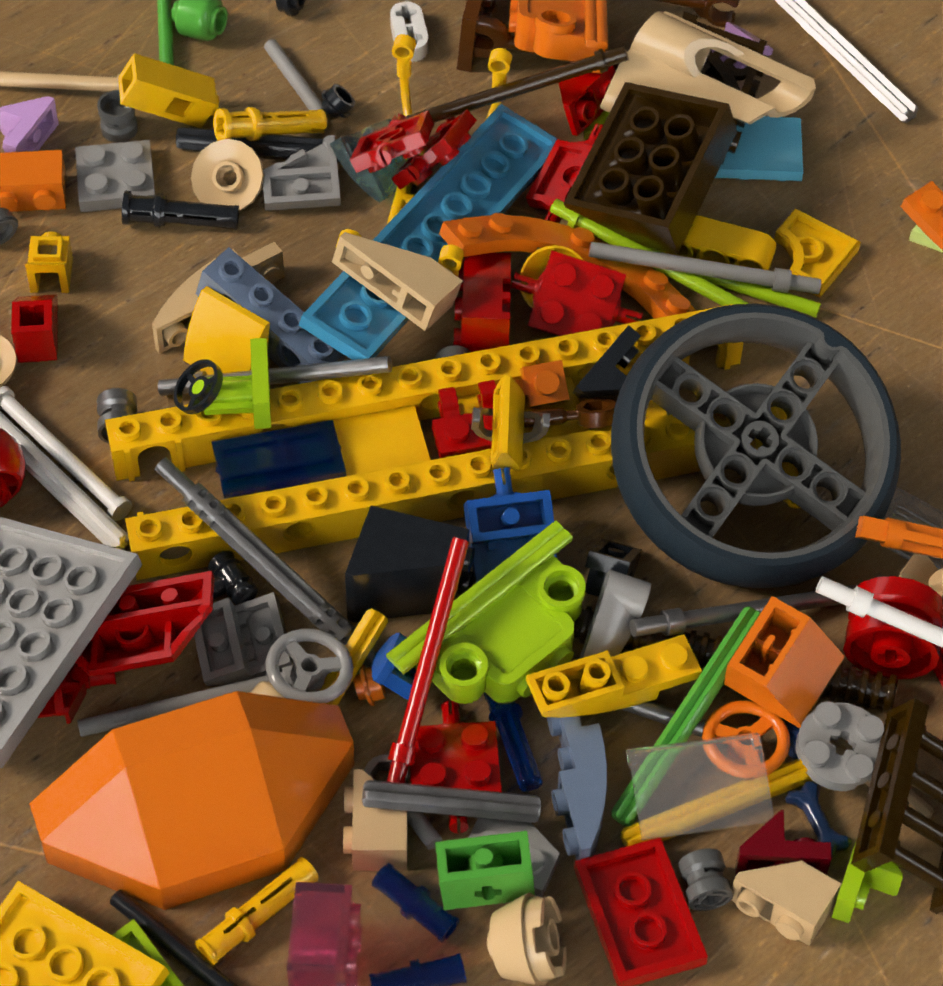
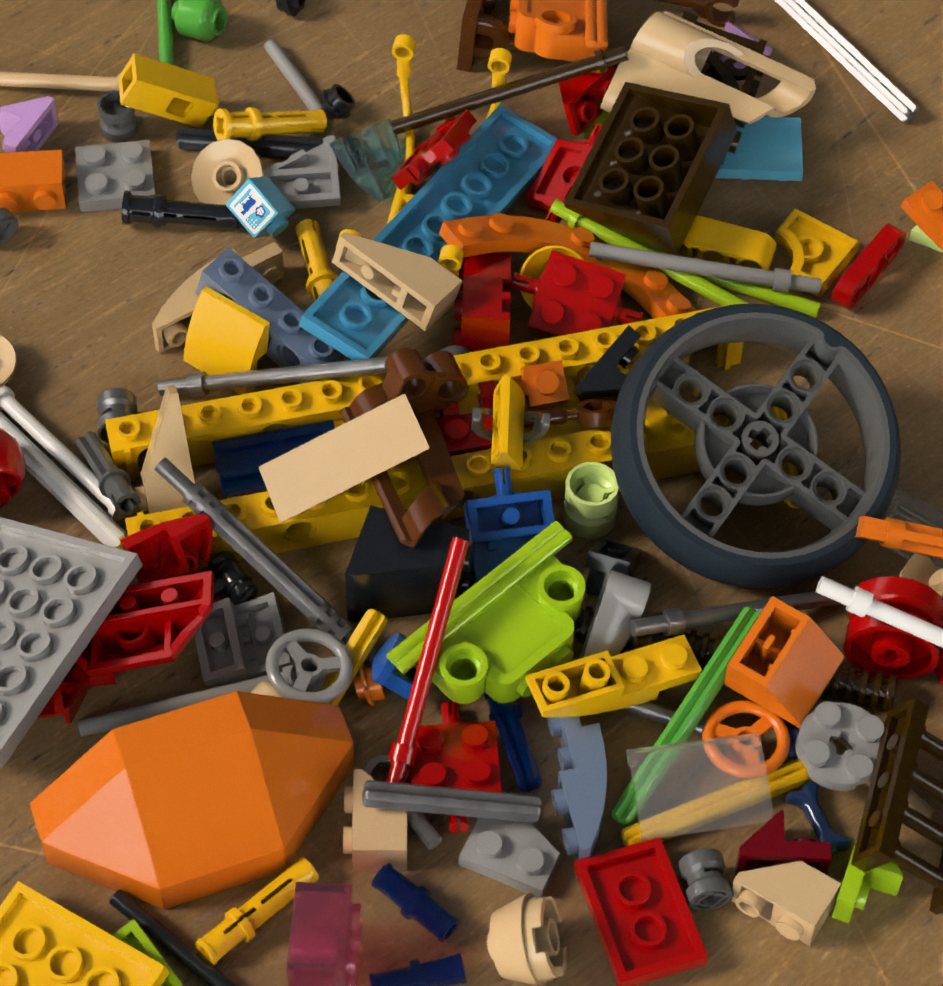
(35, 328): red slope -> none
(49, 254): yellow window -> none
(113, 482): none -> dark grey axle
(170, 442): none -> tan slope
(171, 547): none -> red brick
(230, 393): lime piece -> none
(261, 207): none -> medium azure brick
(315, 258): none -> yellow pin
(343, 457): none -> tan sticker
(400, 137): red plate -> none
(416, 29): white beam -> none
(429, 388): none -> reddish brown panel
(484, 870): bright green brick -> none
(590, 500): none -> yellowish green wheel
(868, 266): none -> red beam

